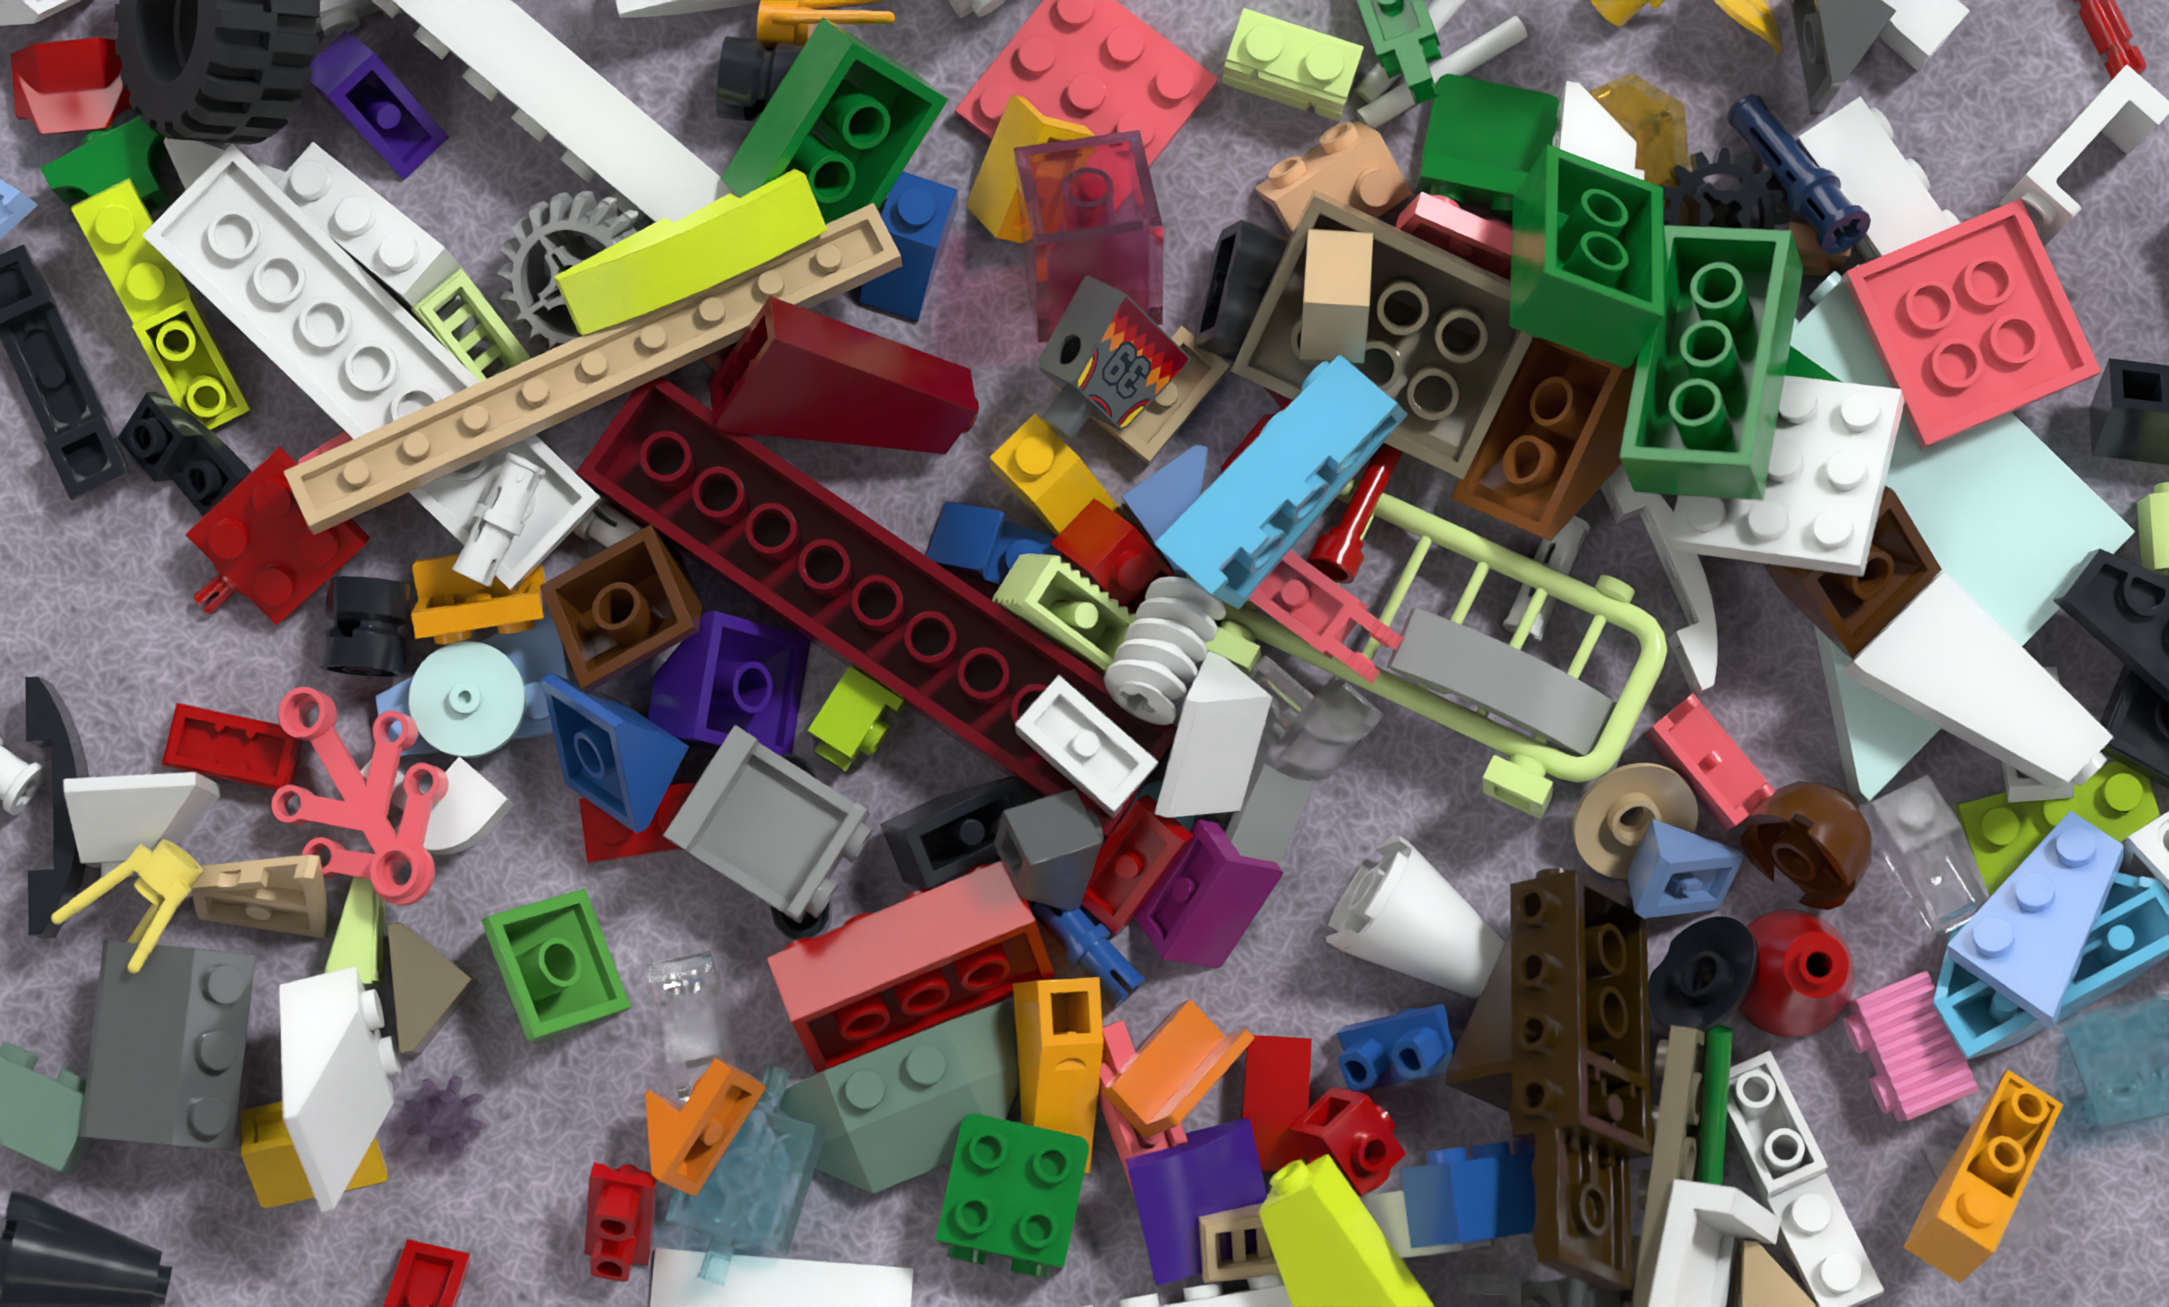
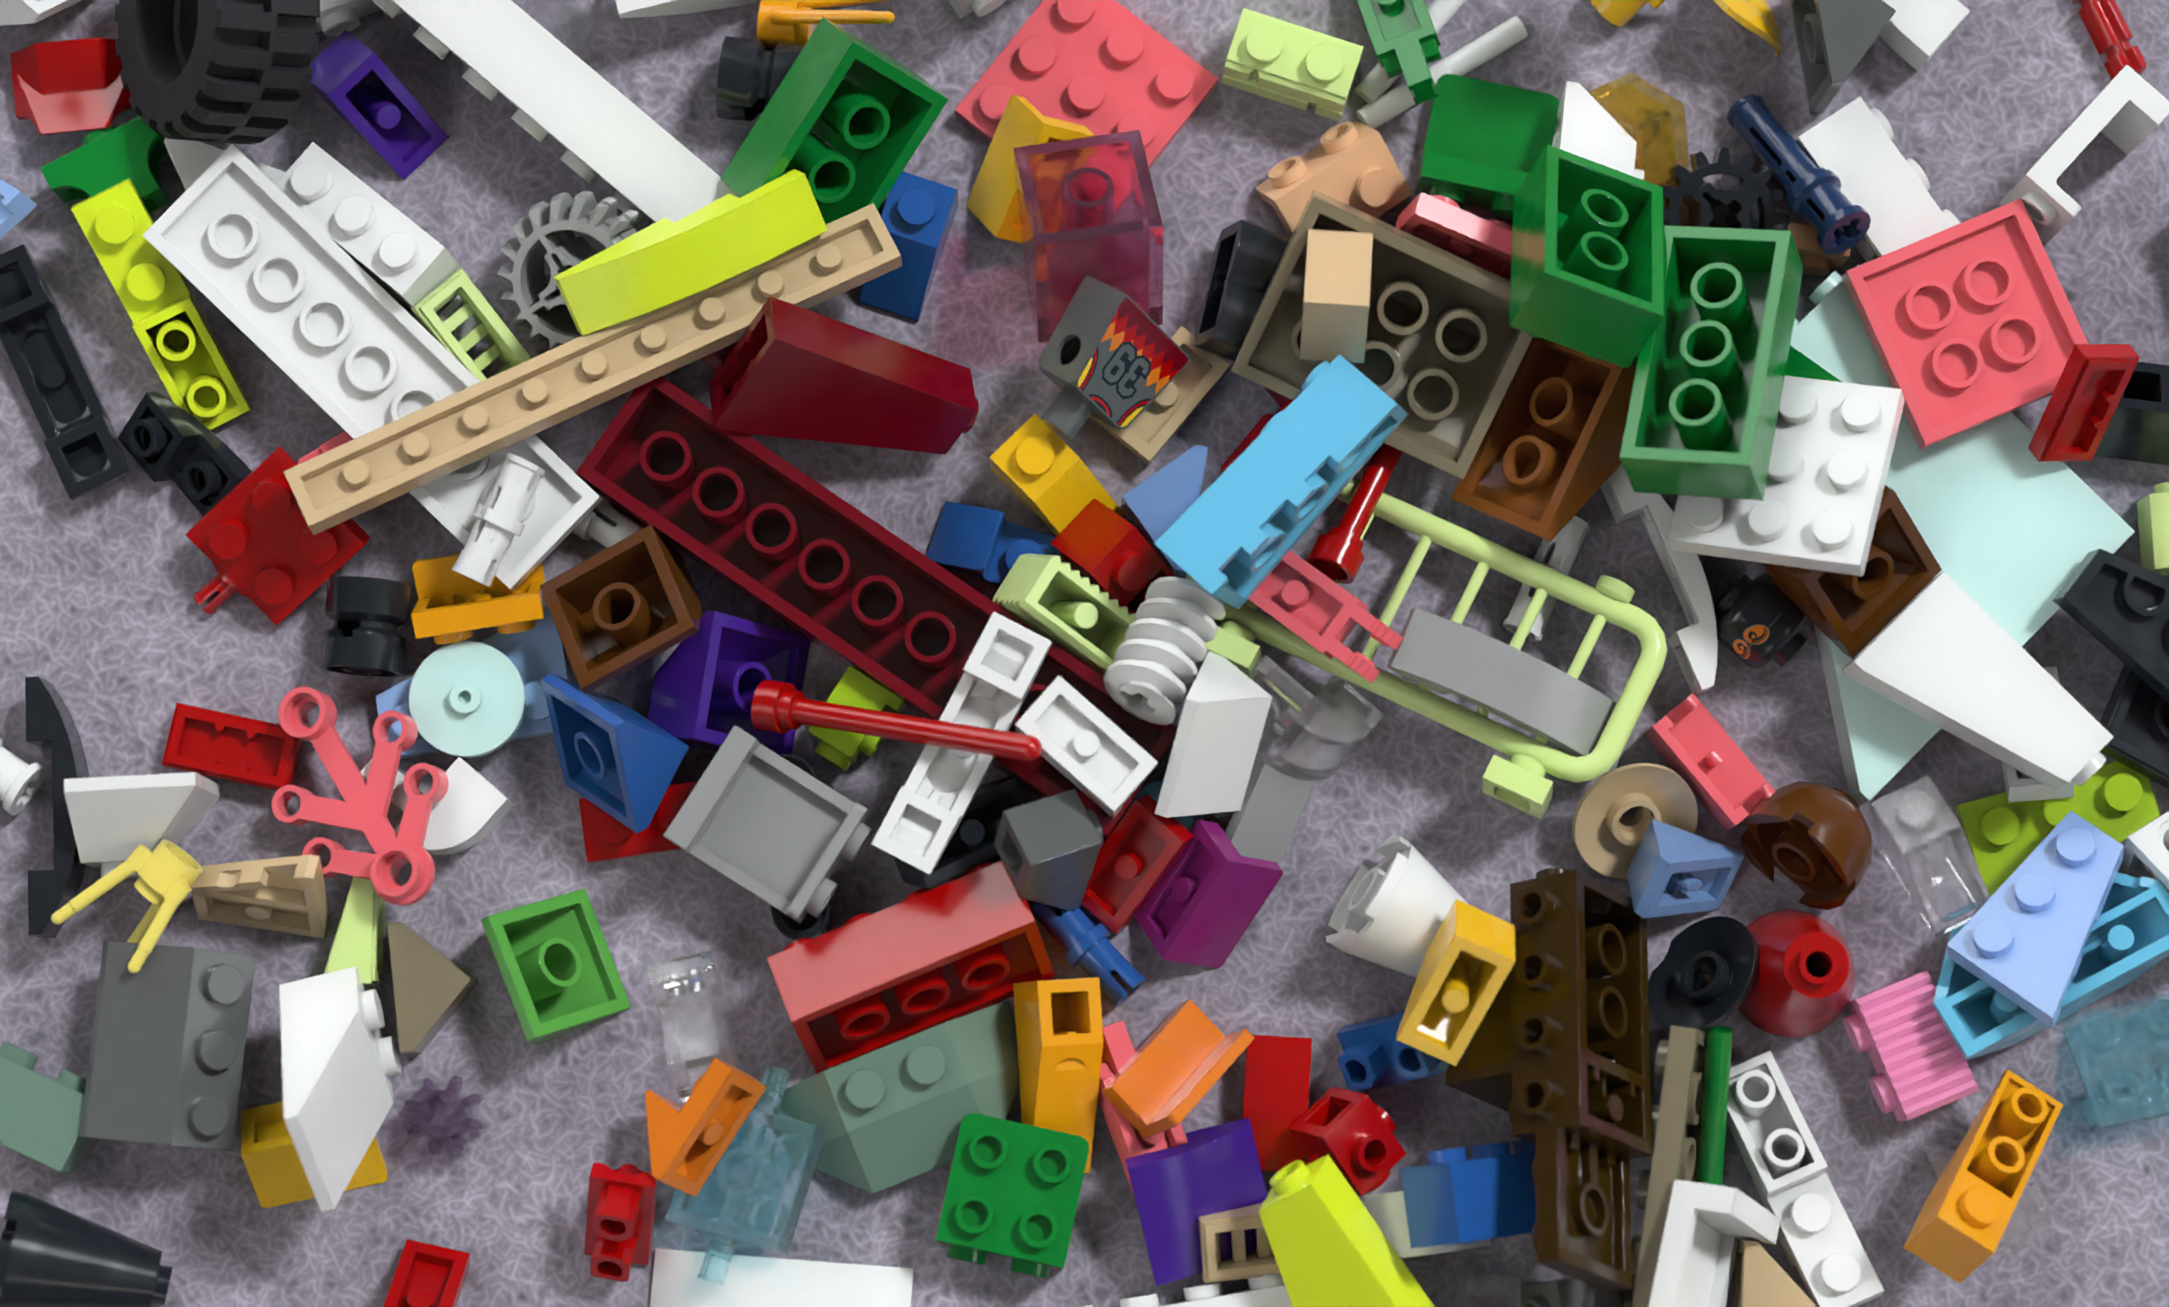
(780, 707): none -> red piece
(948, 779): none -> white slope
(1457, 982): none -> yellow slope
(1759, 622): none -> black head
(2083, 402): none -> red plate

